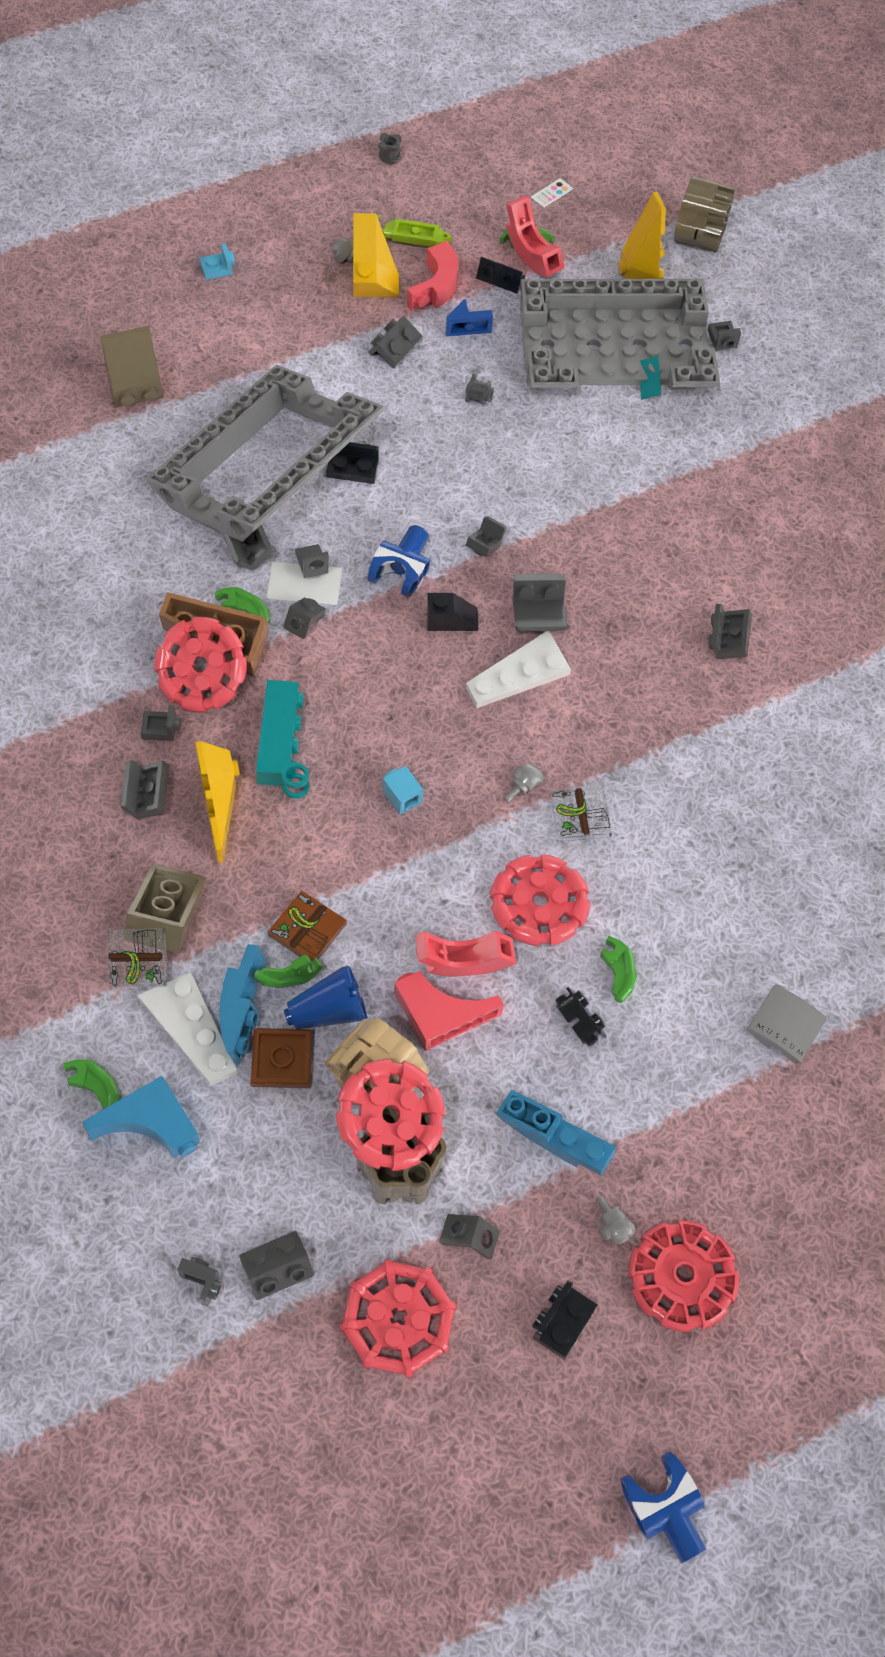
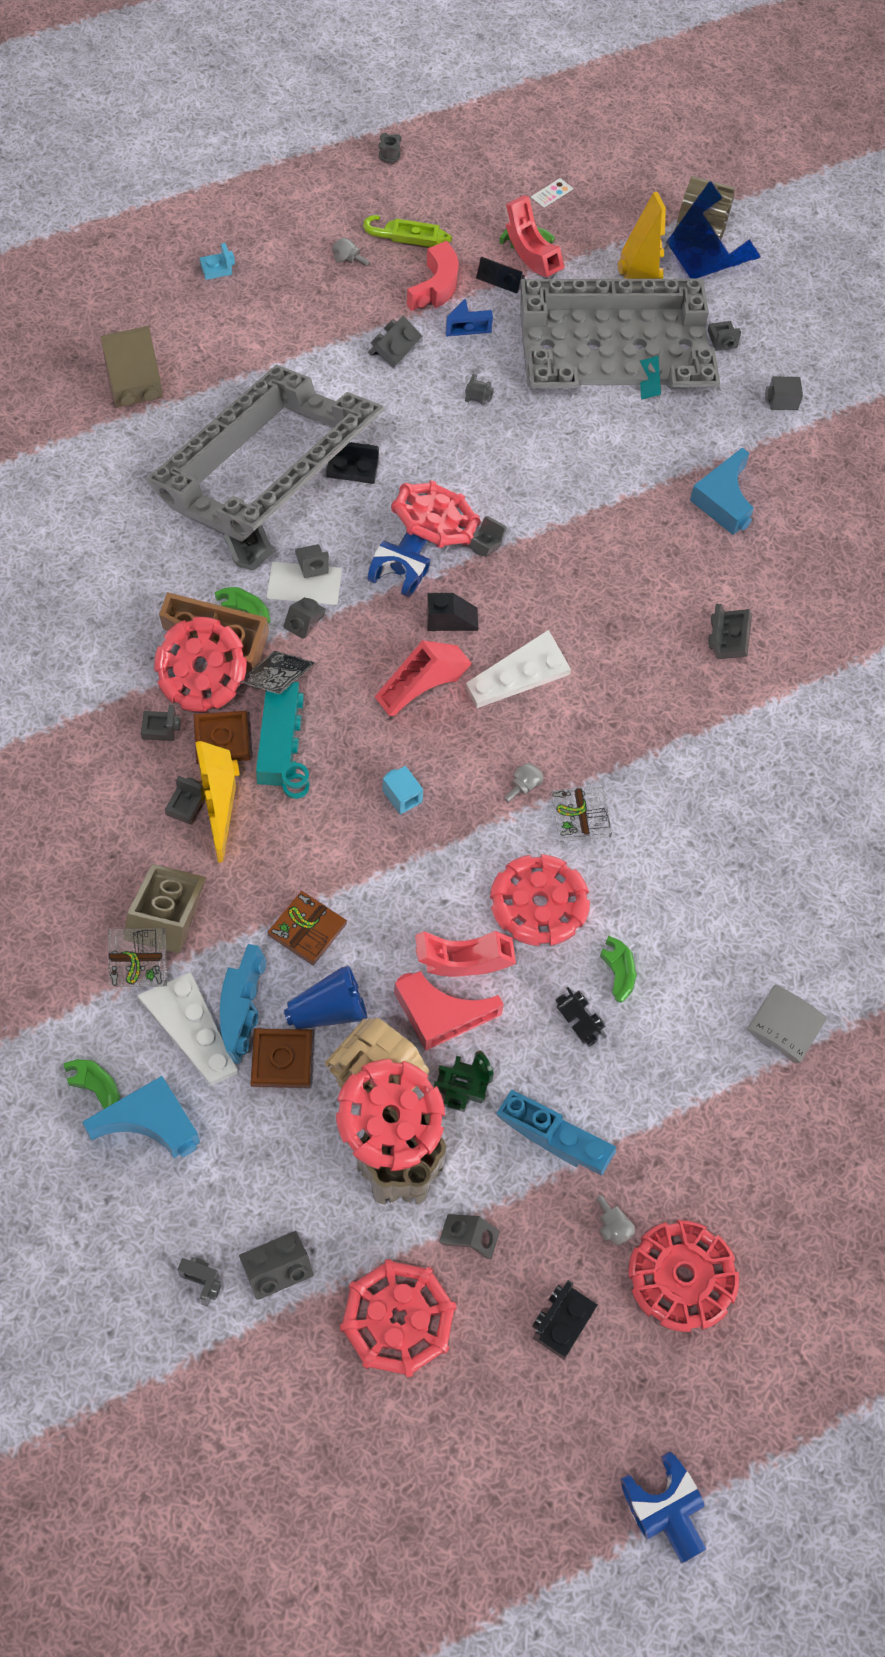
(145, 789): dark grey bracket -> none
(185, 800): none -> dark grey bracket
(224, 730): none -> dark orange tile
(277, 672): none -> black sticker
(297, 973): bright green piece -> none
(372, 261): yellow wedge -> none
(424, 668): none -> coral arch
(435, 512): none -> coral plate
(477, 1075): none -> dark green piece
(539, 602): dark grey bracket -> none
(698, 244): none -> clear blue wing
(721, 496): none -> dark azure arch
(784, 393): none -> dark grey brick

